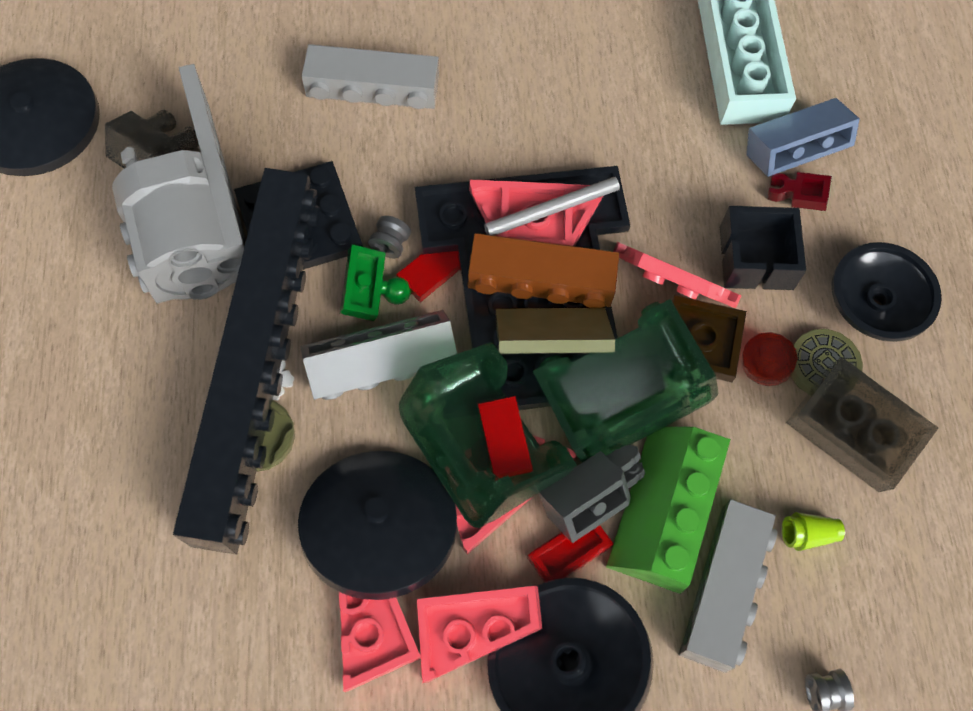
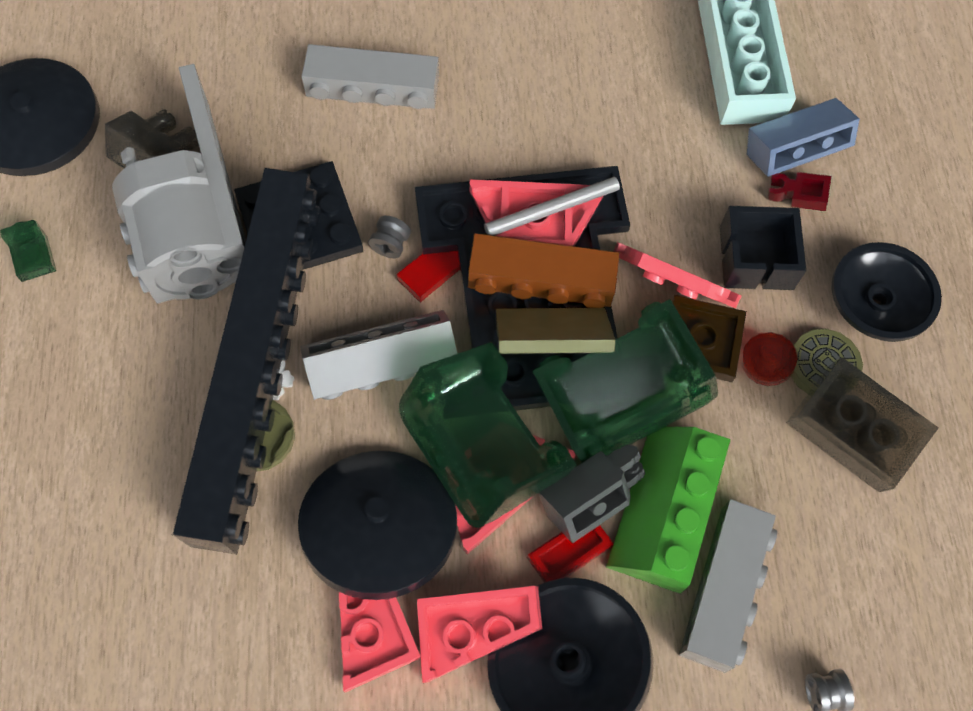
(29, 250): none -> clear green bracket
(365, 284): green plate -> none
(505, 437): red tile -> none
(811, 531): lime cone -> none

